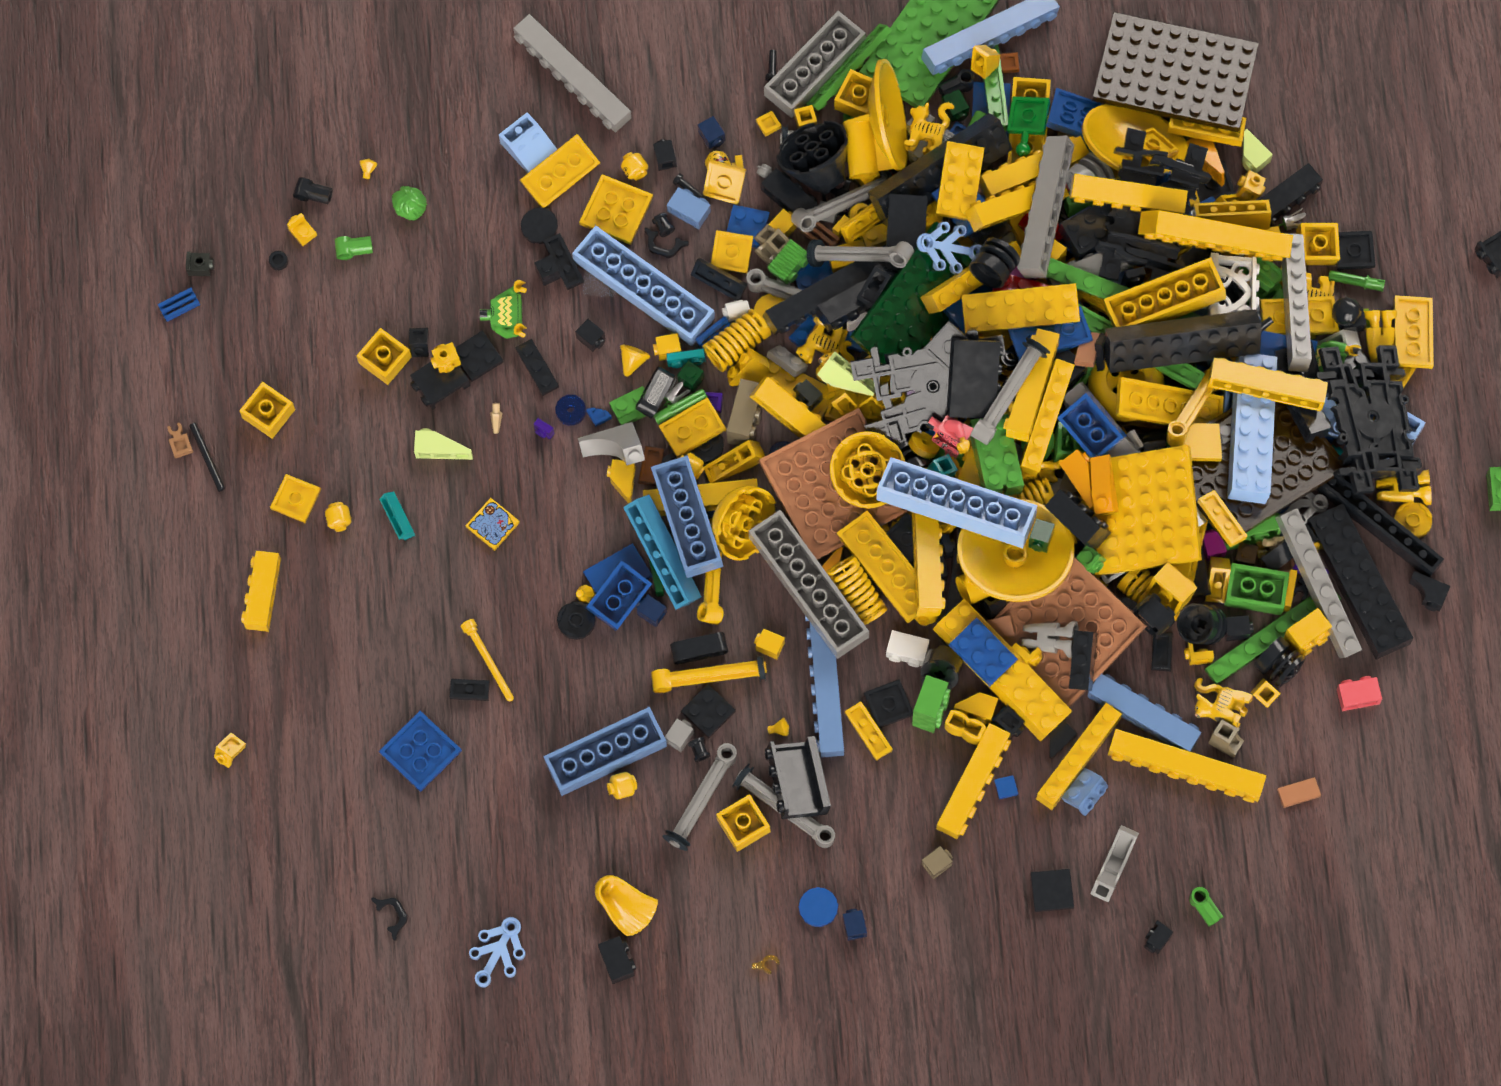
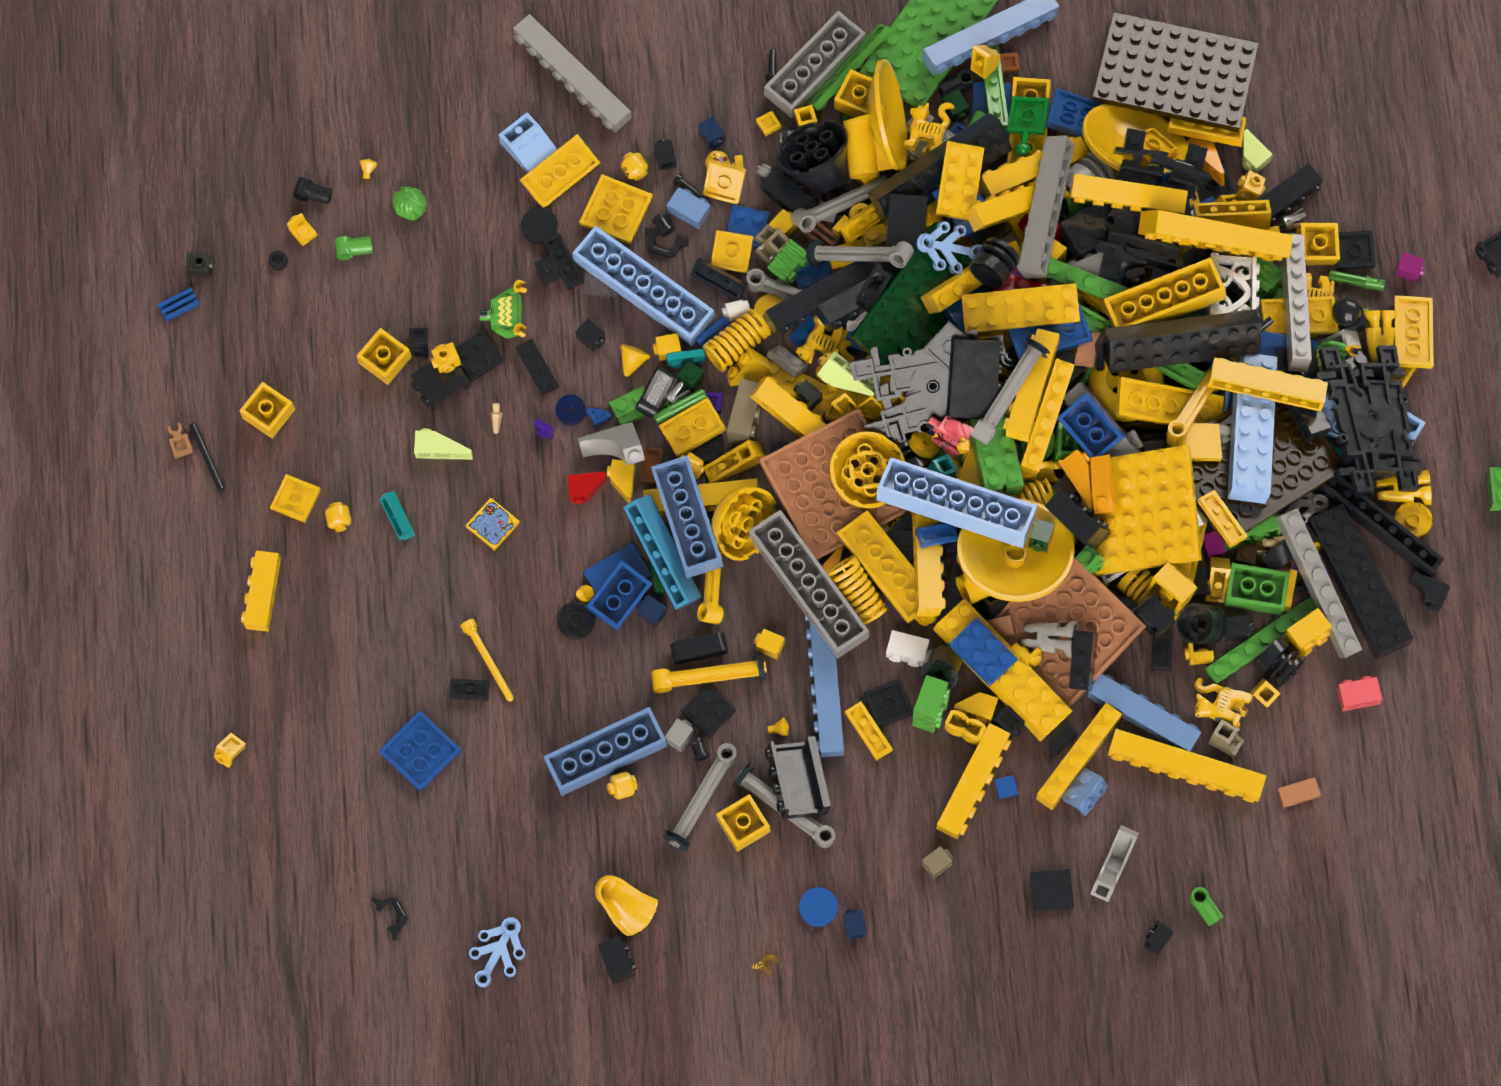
(585, 486): none -> red slope
(936, 534): none -> blue tile
(1410, 267): none -> magenta brick

